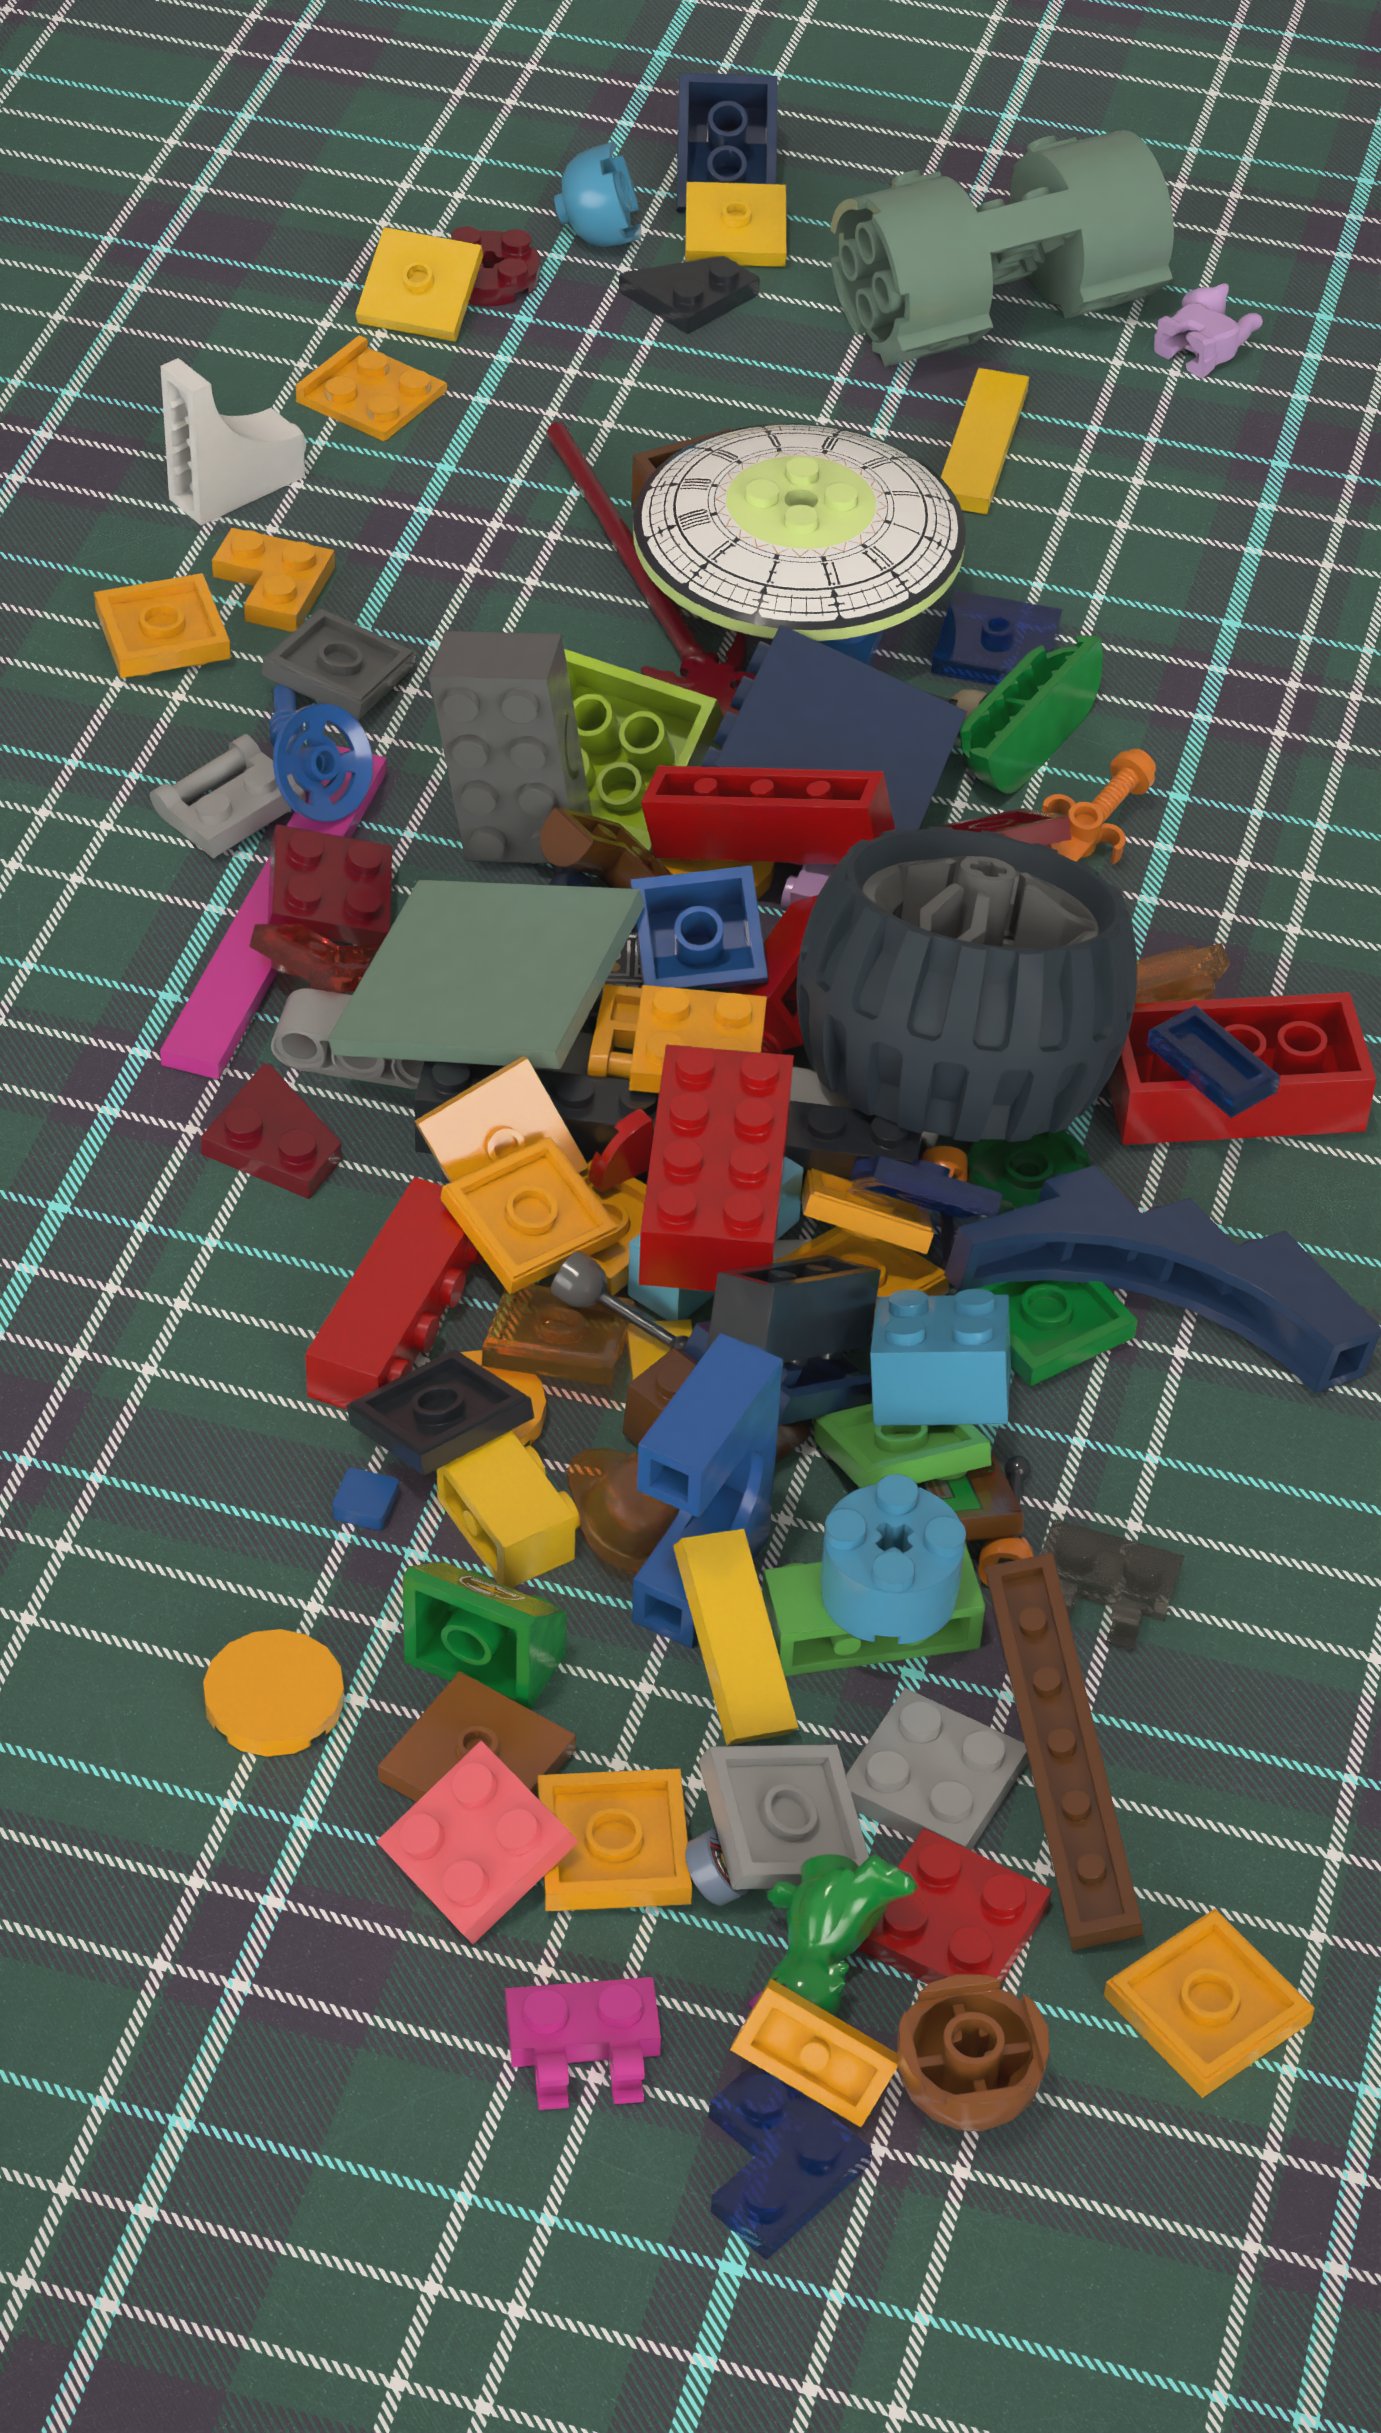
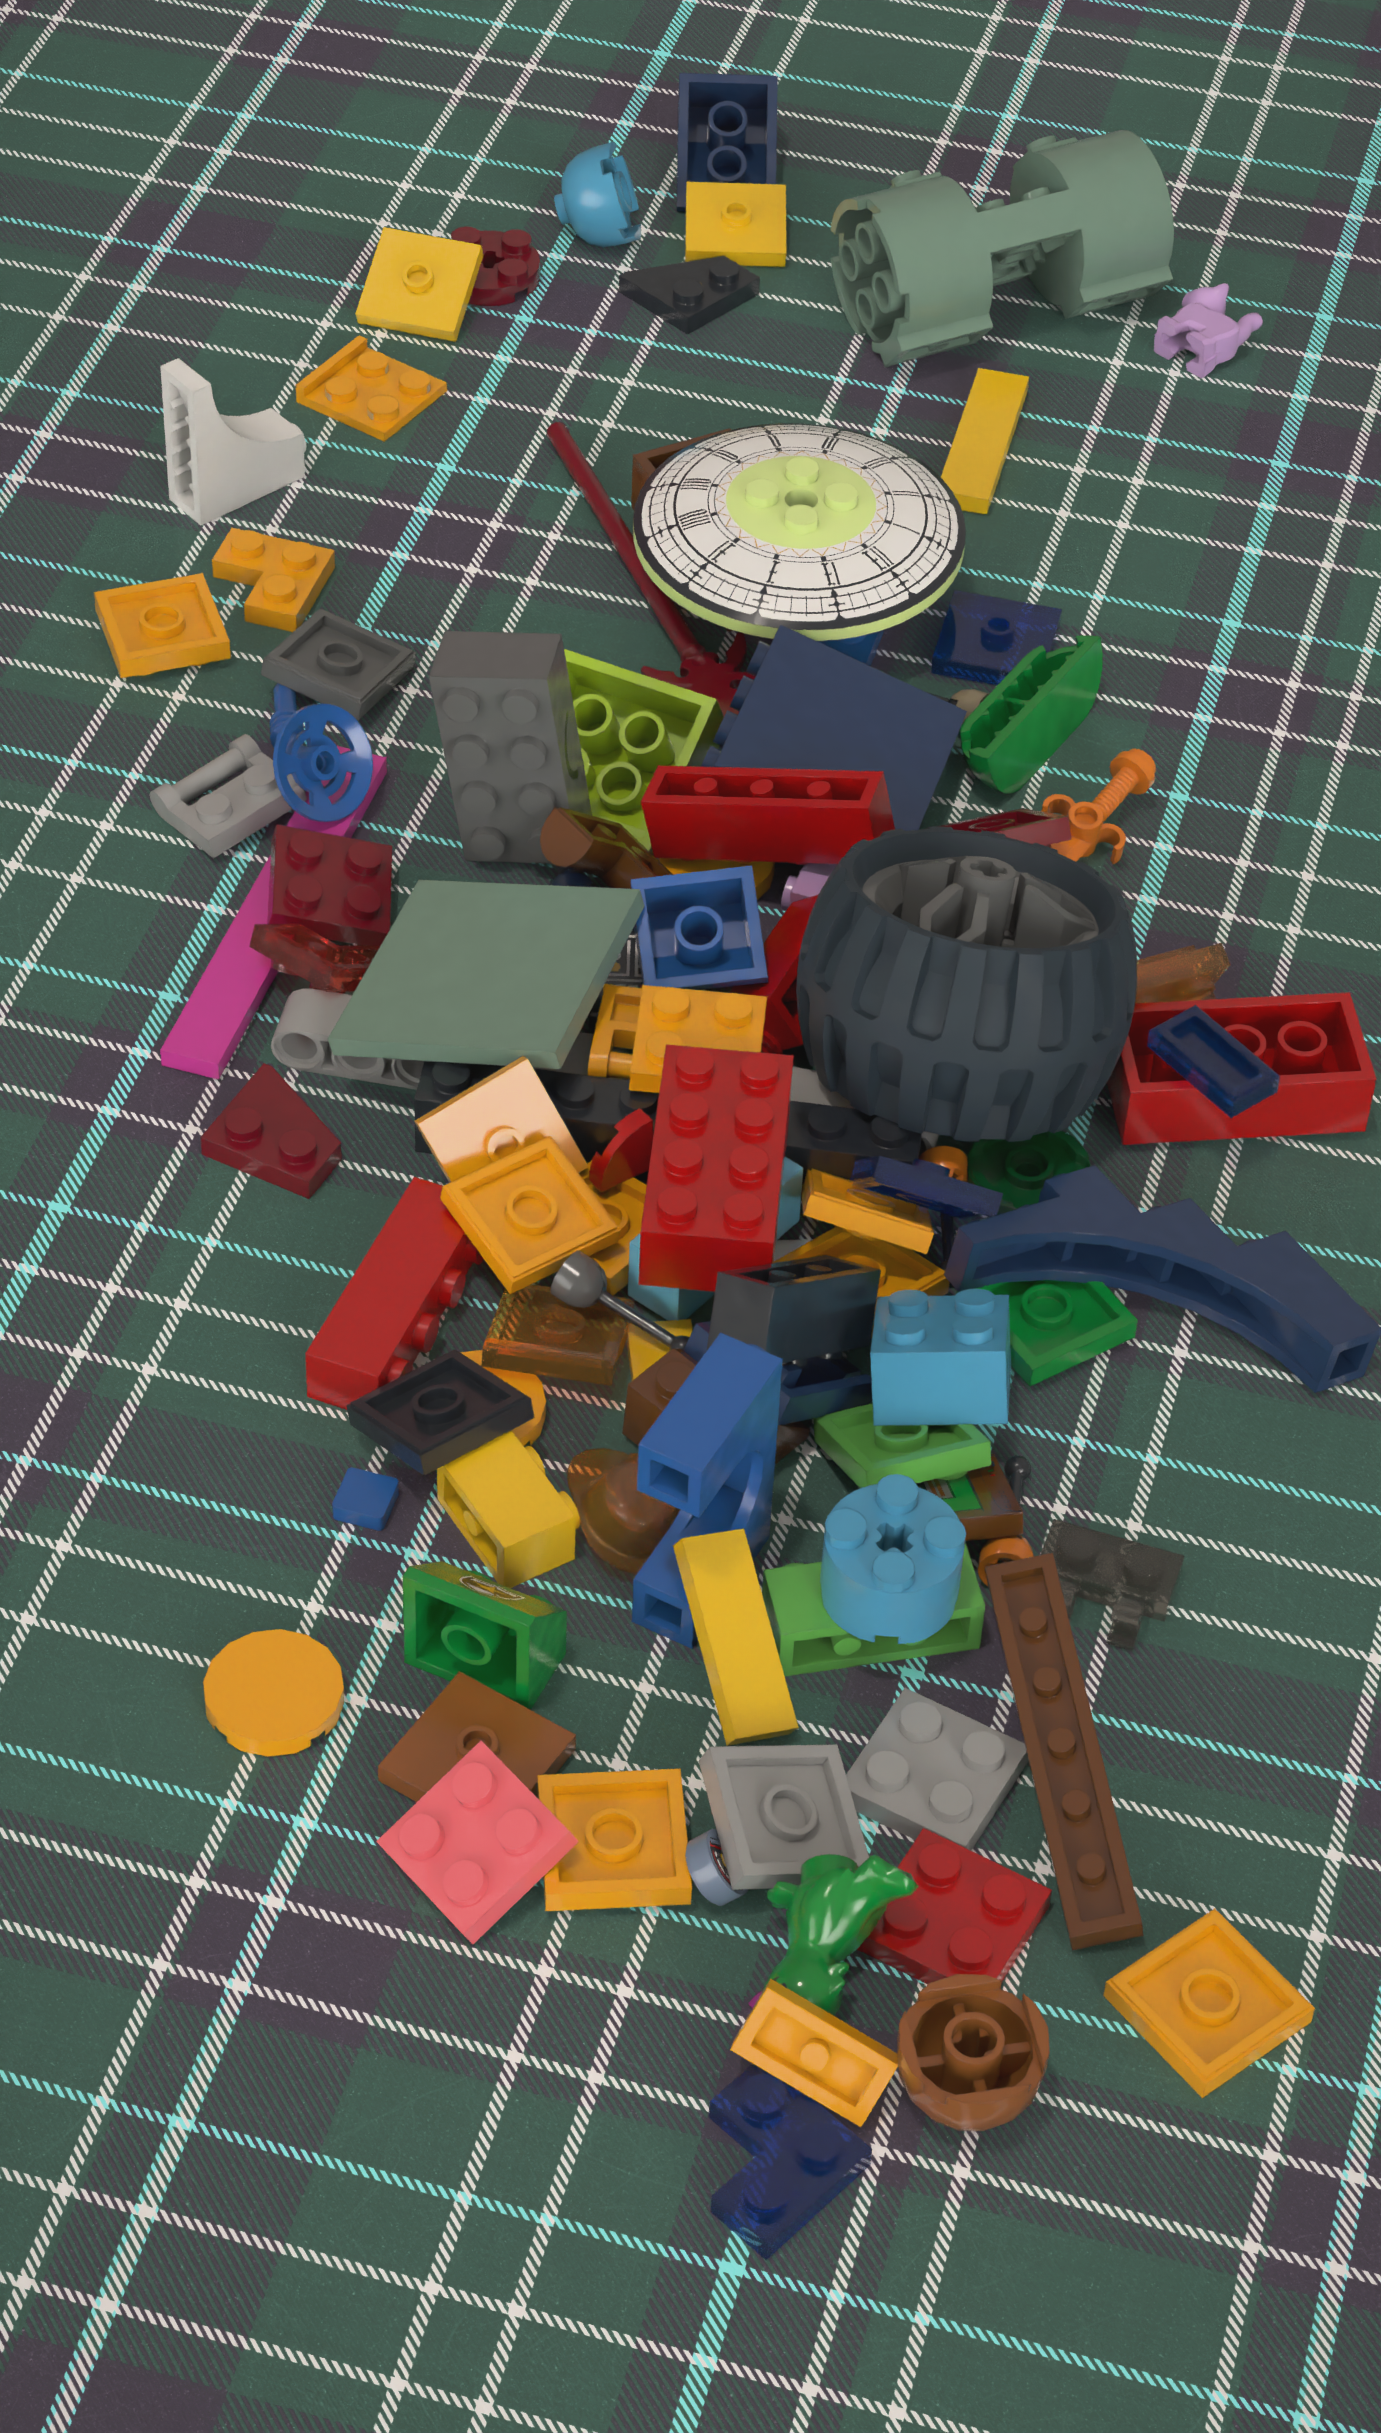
(581, 2025): dark pink plate -> none

